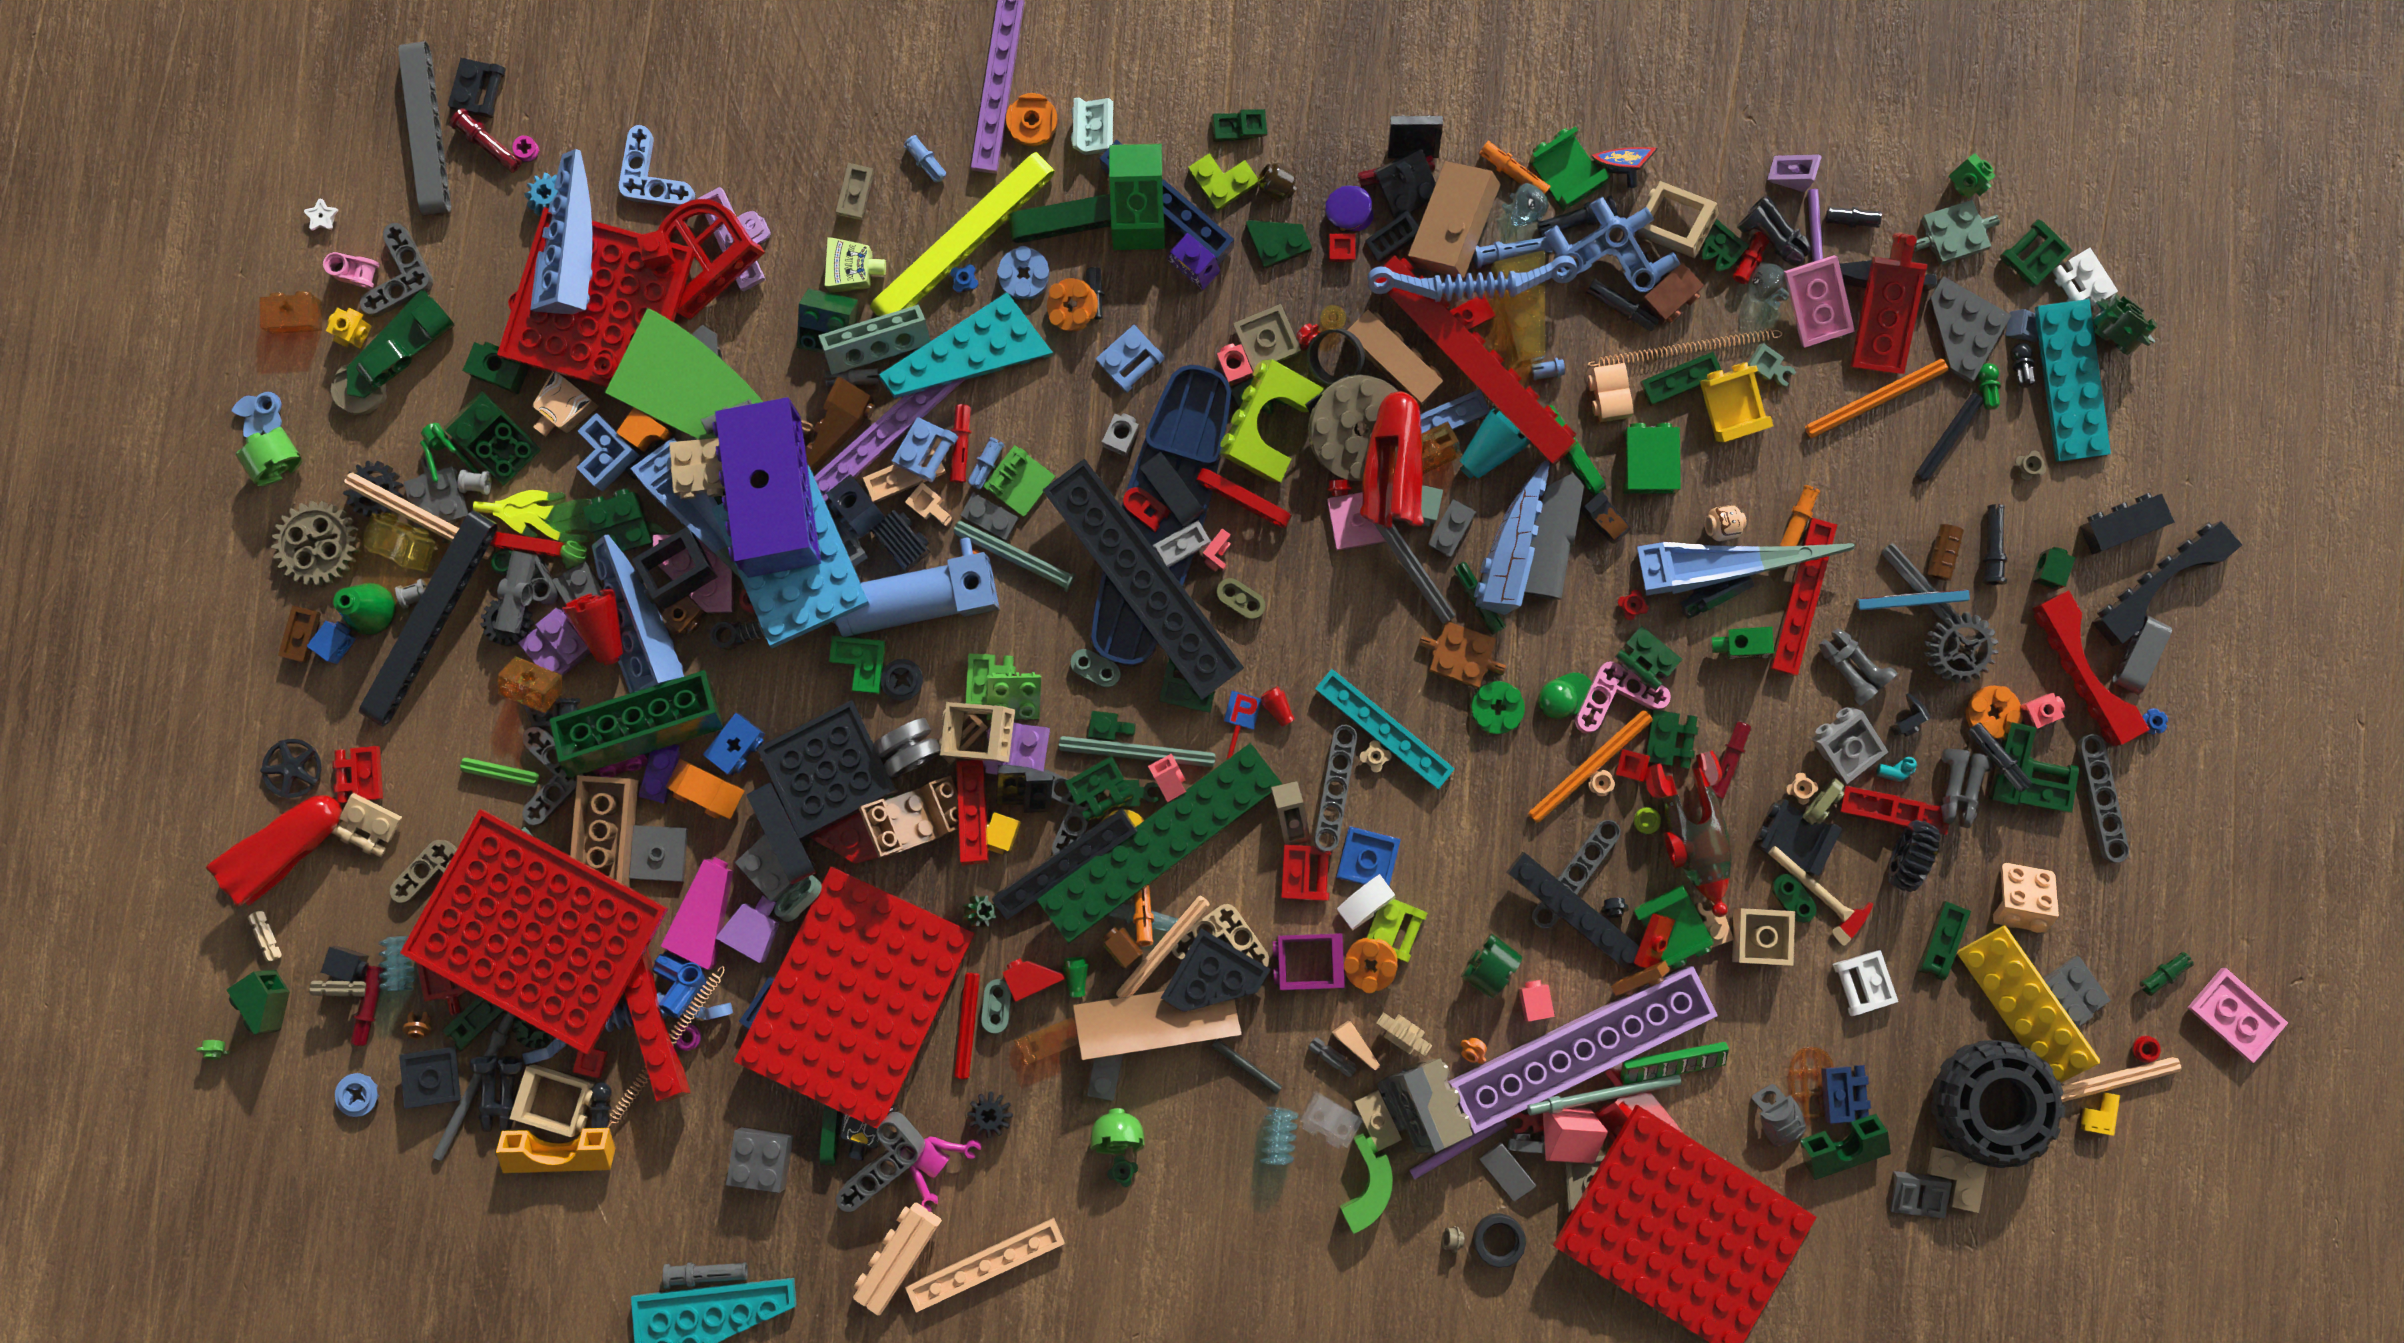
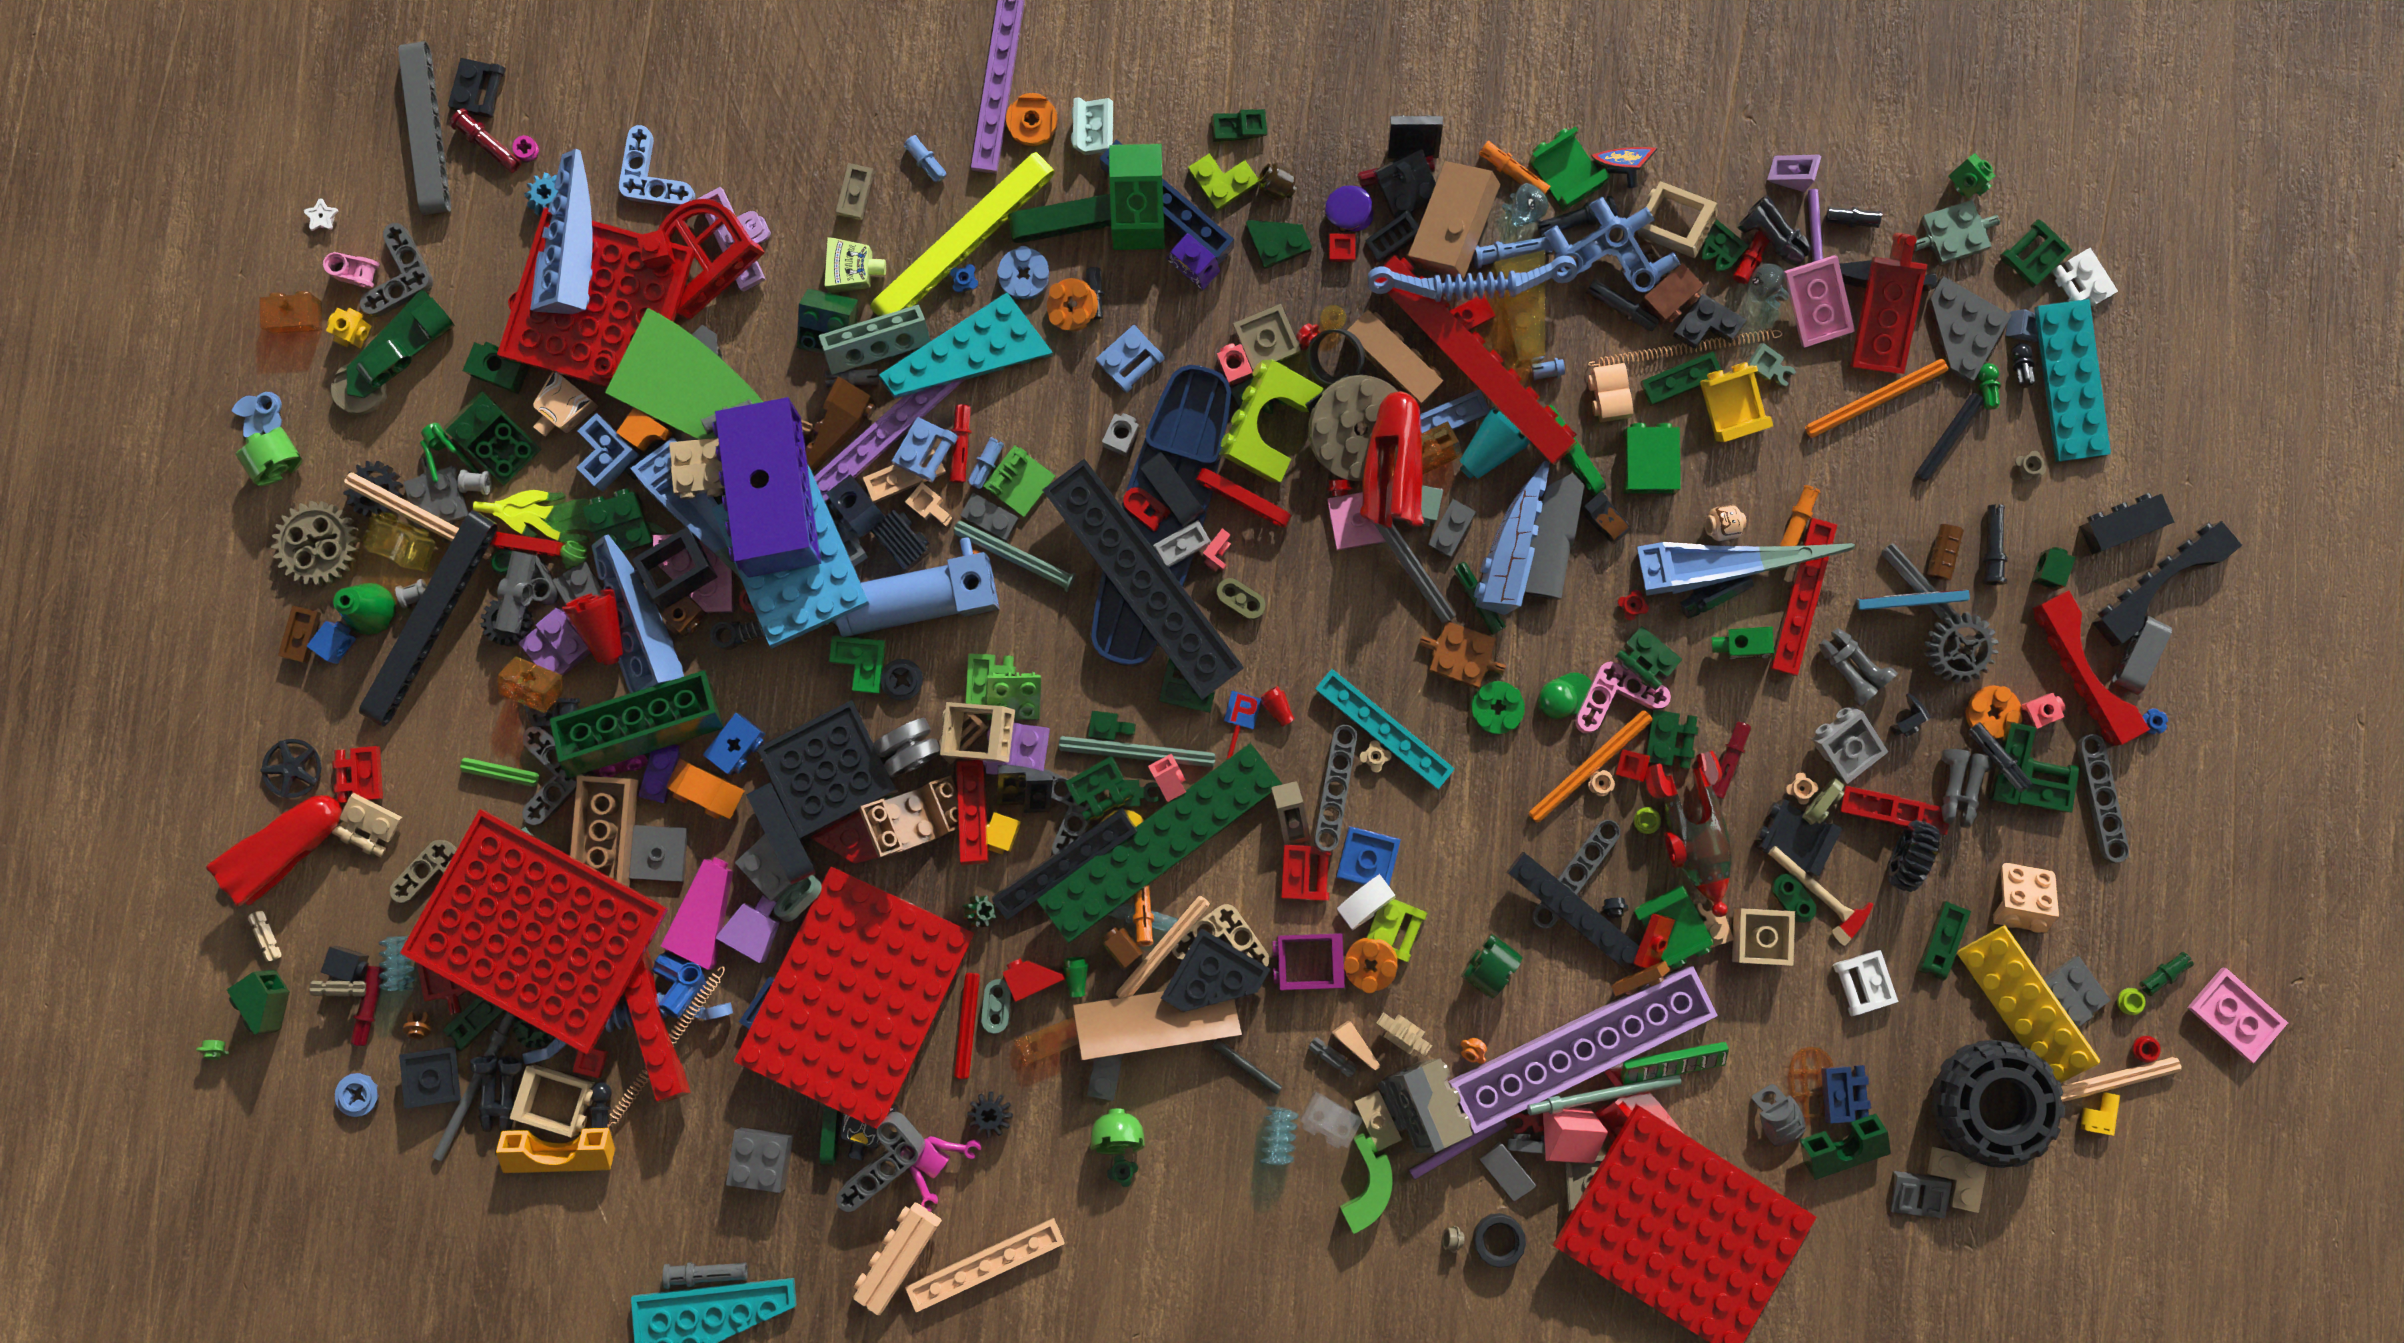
(696, 1037): magenta plate -> none
(1095, 667): sand green plate -> none
(1536, 1001): coral brick -> none
(1708, 316): none -> black plate
(1898, 772): teal arm -> none
(2123, 323): dark green brick -> none
(2131, 1001): none -> lime plate

